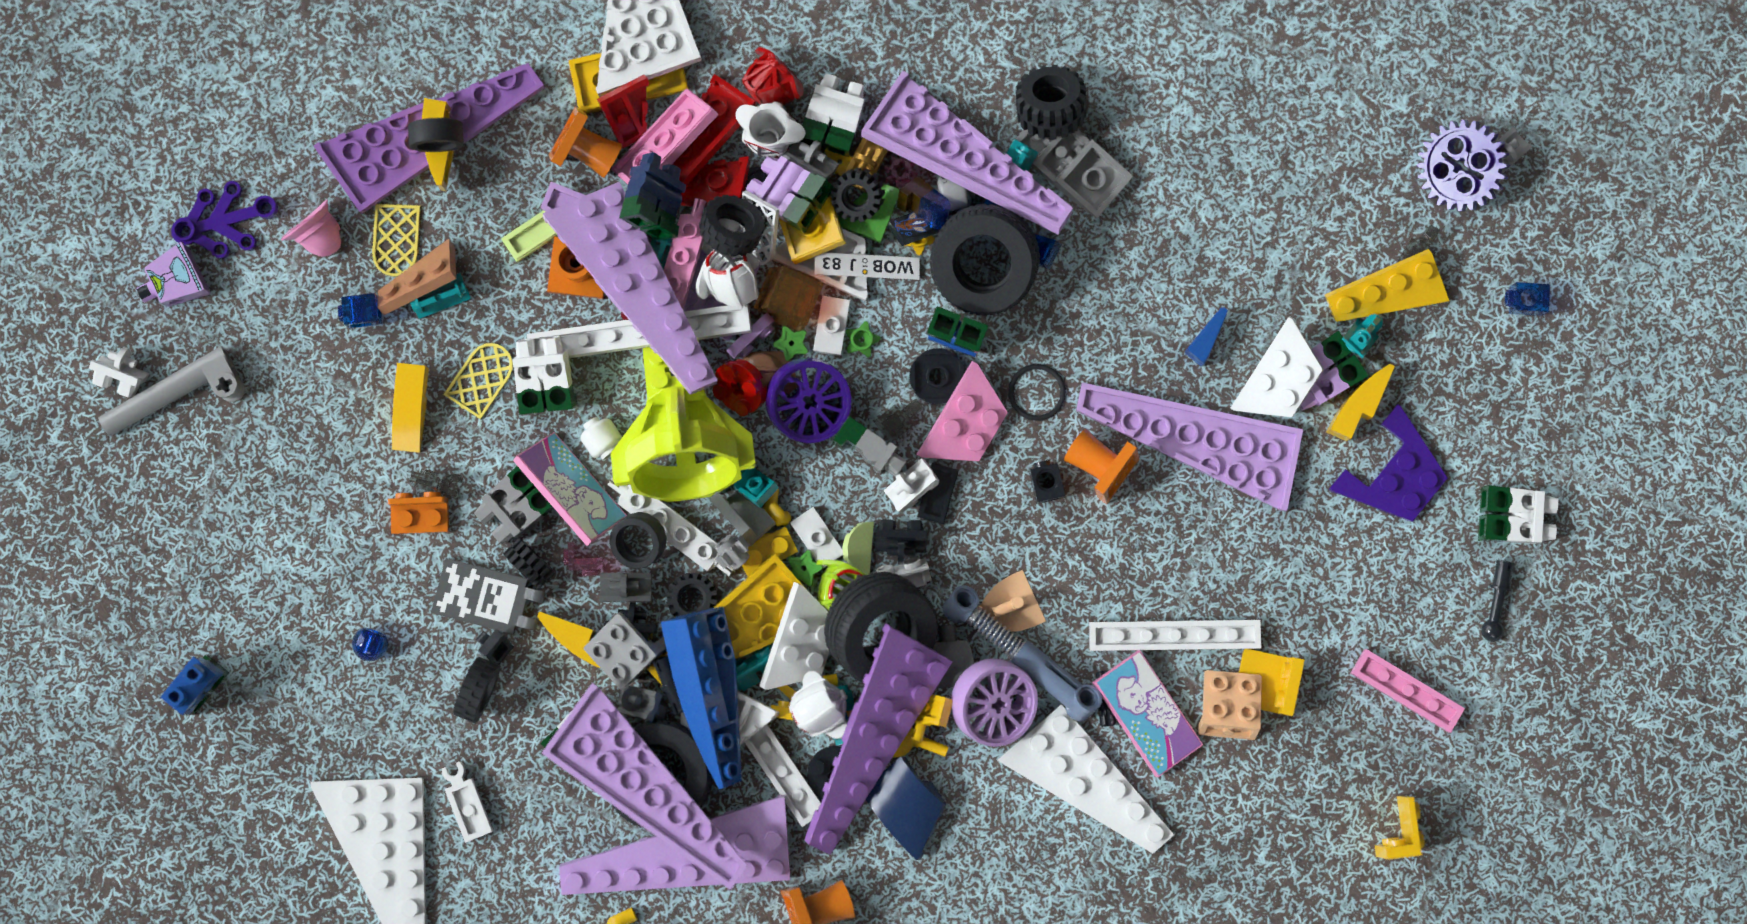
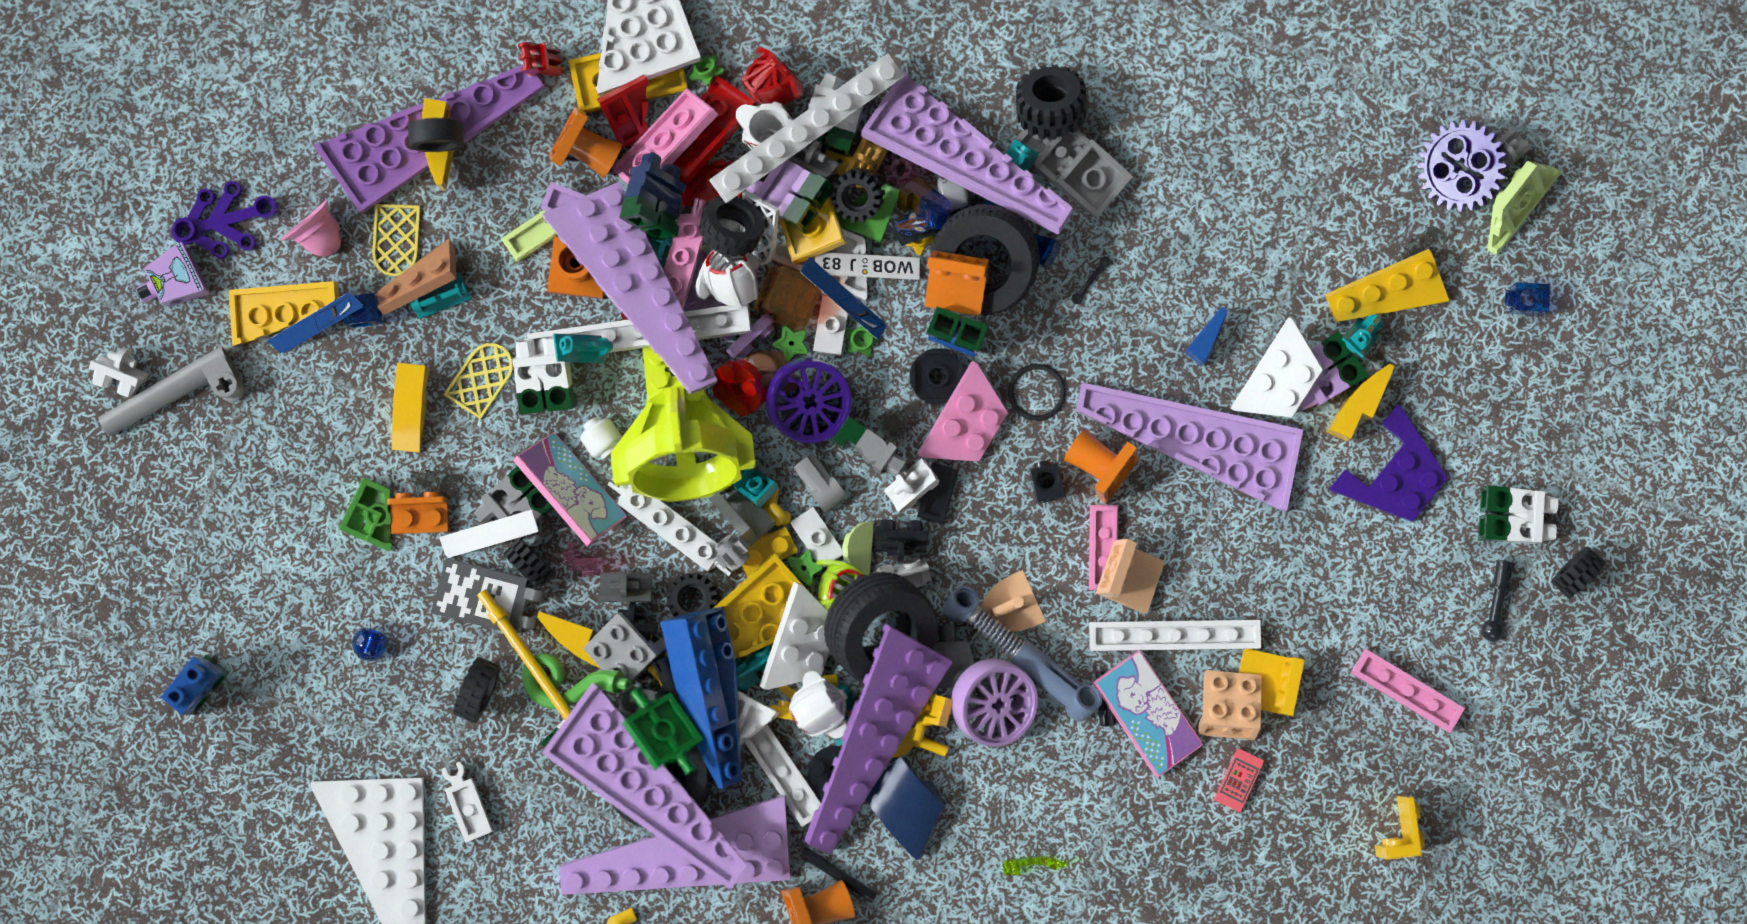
(275, 308): none -> yellow wing
(315, 323): none -> blue sticker
(372, 504): none -> bright green slope
(489, 534): none -> white sticker
(494, 647): black tile -> none
(499, 617): none -> yellow bar
(540, 59): none -> red arm
(581, 348): none -> teal hinge
(607, 680): none -> bright green plant
(623, 553): black tyre -> none
(662, 731): none -> green plate
(699, 69): none -> bright green plate
(806, 128): none -> white plate
(823, 488): none -> light grey piece
(838, 874): none -> black bar
(843, 298): none -> blue sticker
(956, 282): none -> orange bracket
(1012, 866): none -> clear neon green piece
(1074, 768): white wing -> none
(1076, 298): none -> black hinge
(1102, 534): none -> bright pink tile
(1130, 576): none -> light nougat bracket
(1238, 780): none -> coral tile
(1518, 201): none -> yellowish green wing
(1578, 572): none -> black tyre

